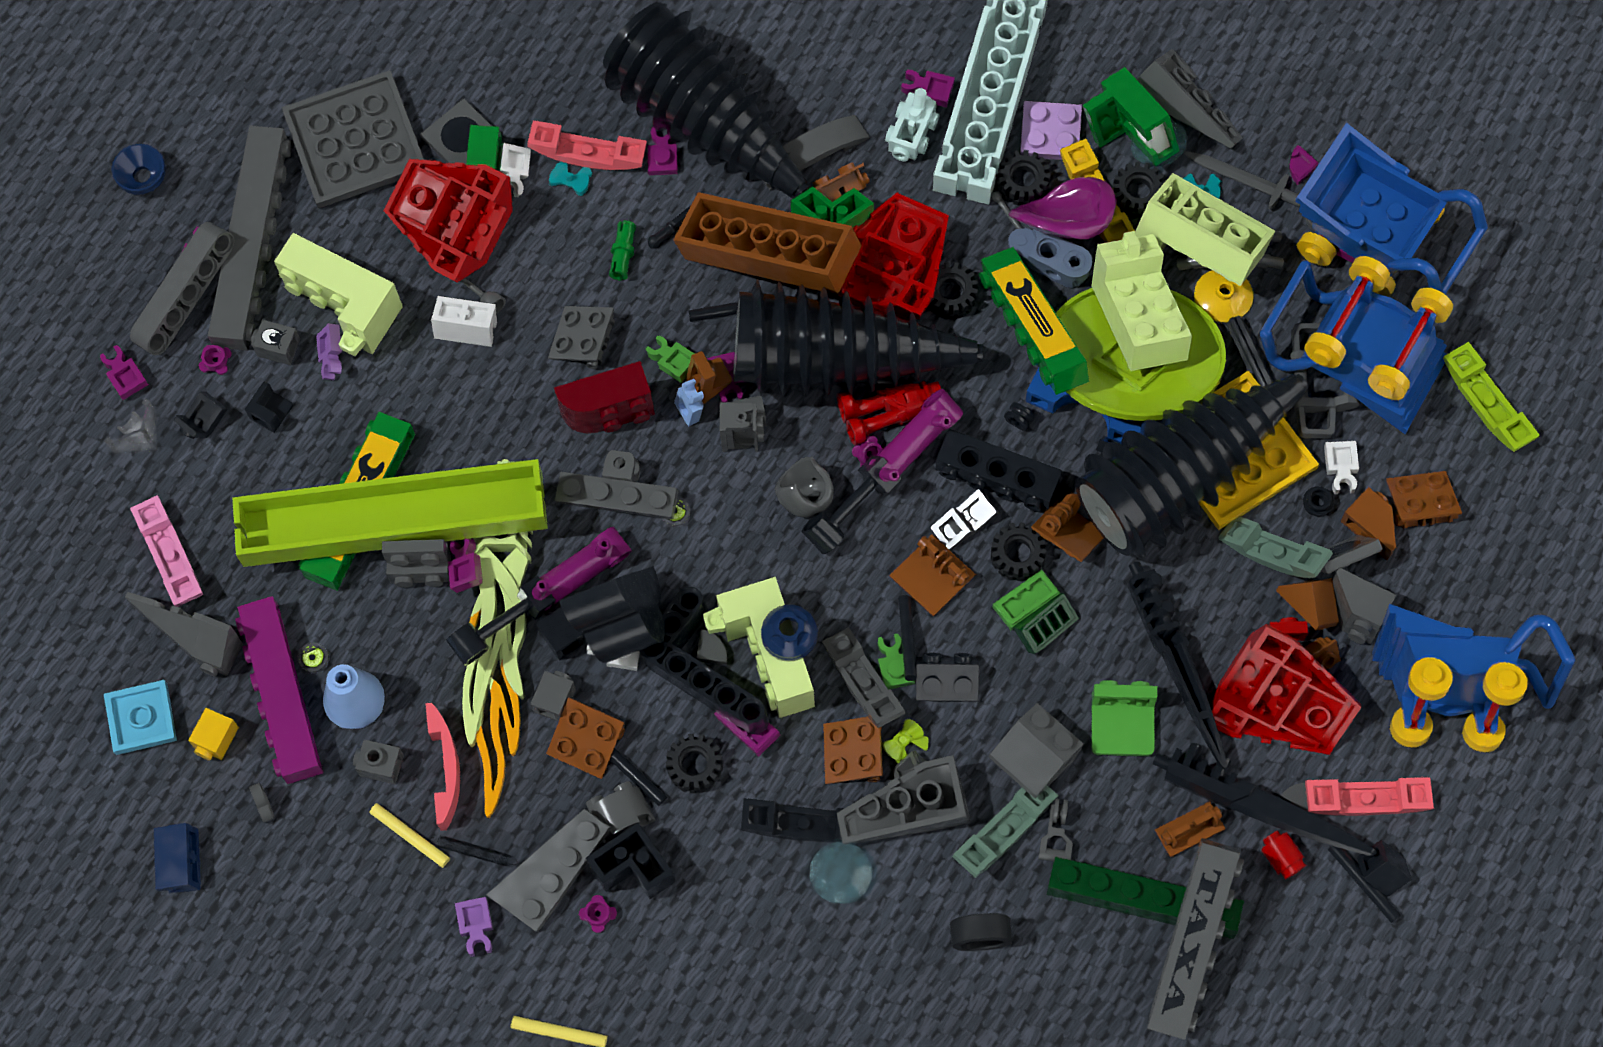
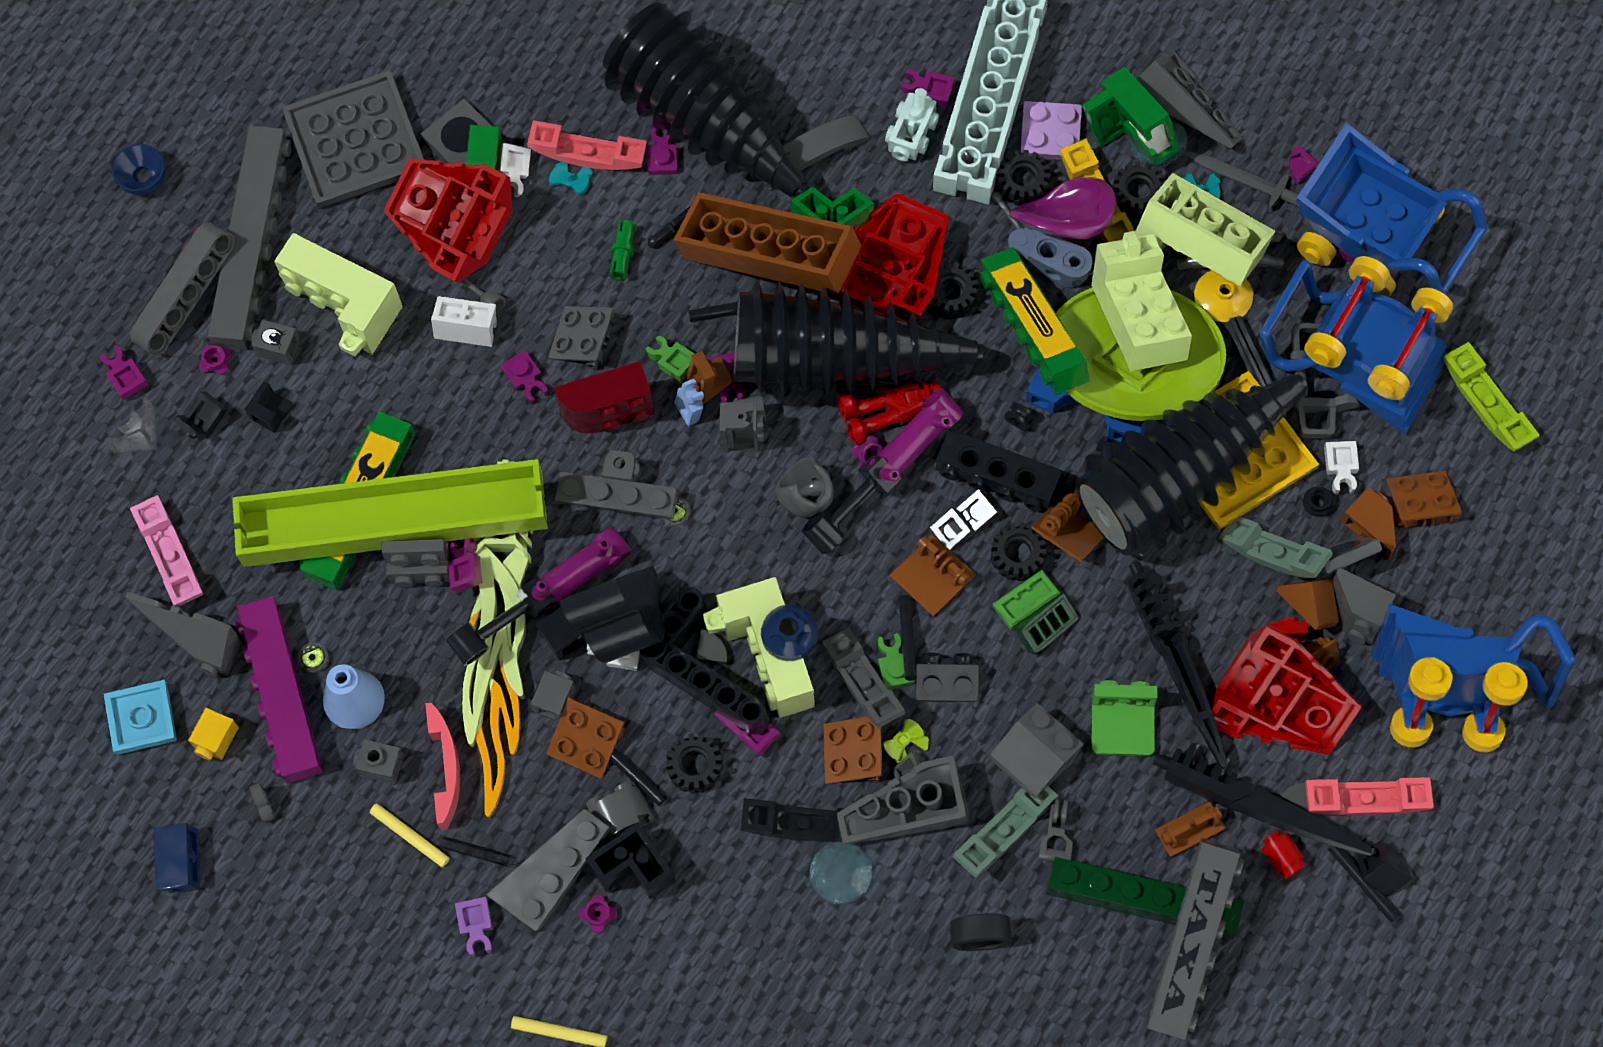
(328, 351): medium lavender plate -> none
(523, 373): none -> magenta plate
(848, 179): dark orange hinge -> none

